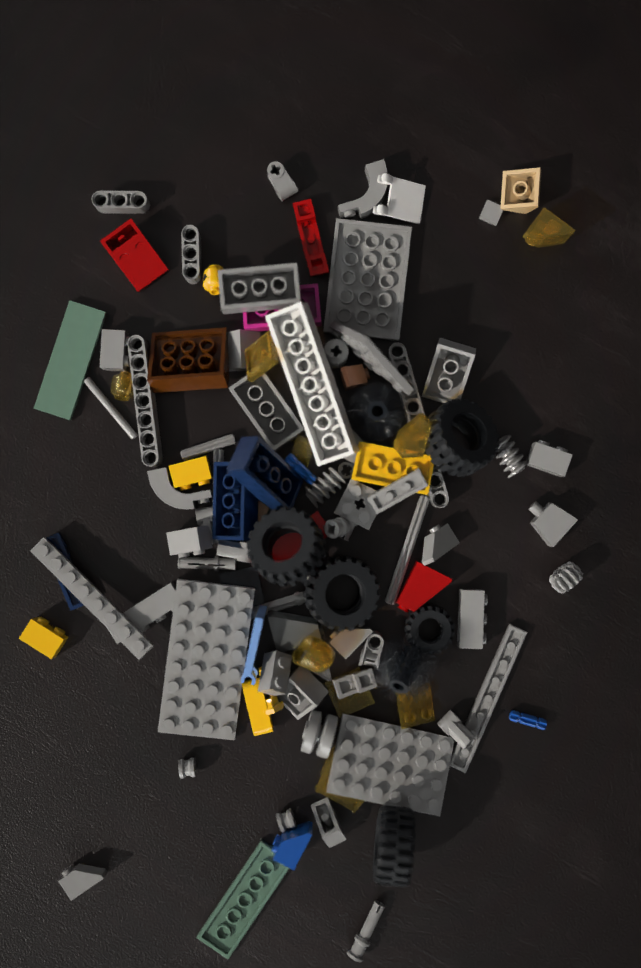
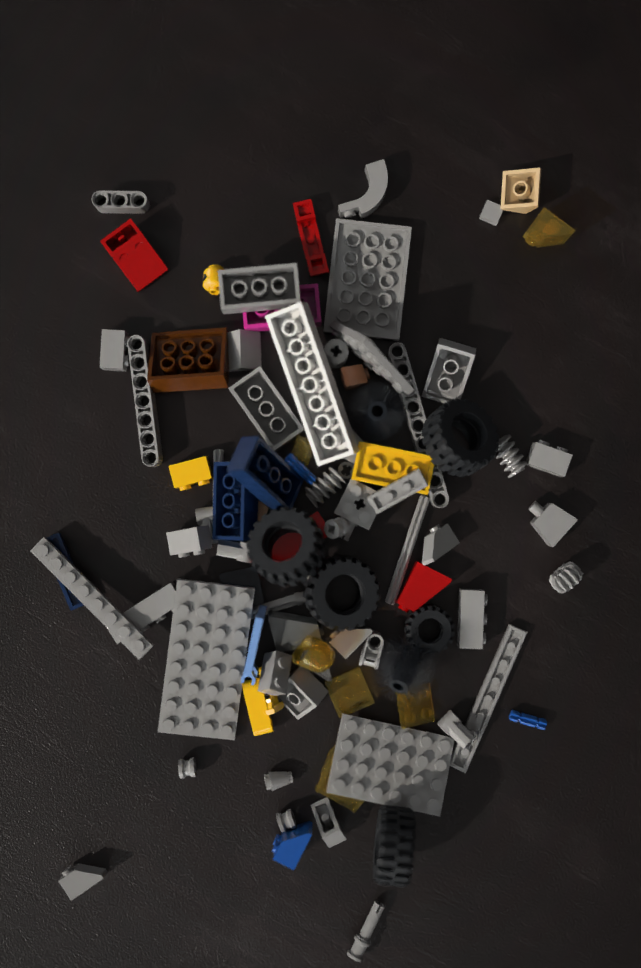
(44, 637): yellow brick -> none
(70, 360): sand green tile -> none
(111, 409): light grey bar -> none
(122, 386): clear yellow head -> none
(163, 487): light grey arch -> none
(187, 246): light grey beam -> none
(207, 447): light grey axle -> none
(207, 563): light grey pin -> none
(243, 901): sand green tile -> none
(260, 356): clear yellow plate -> none
(278, 779): none -> light grey cone
(282, 183): light grey piece -> none
(318, 733): light grey wheel -> none
(354, 683): light grey slope -> none
(404, 199): white flag -> none
(413, 437): clear yellow slope -> none

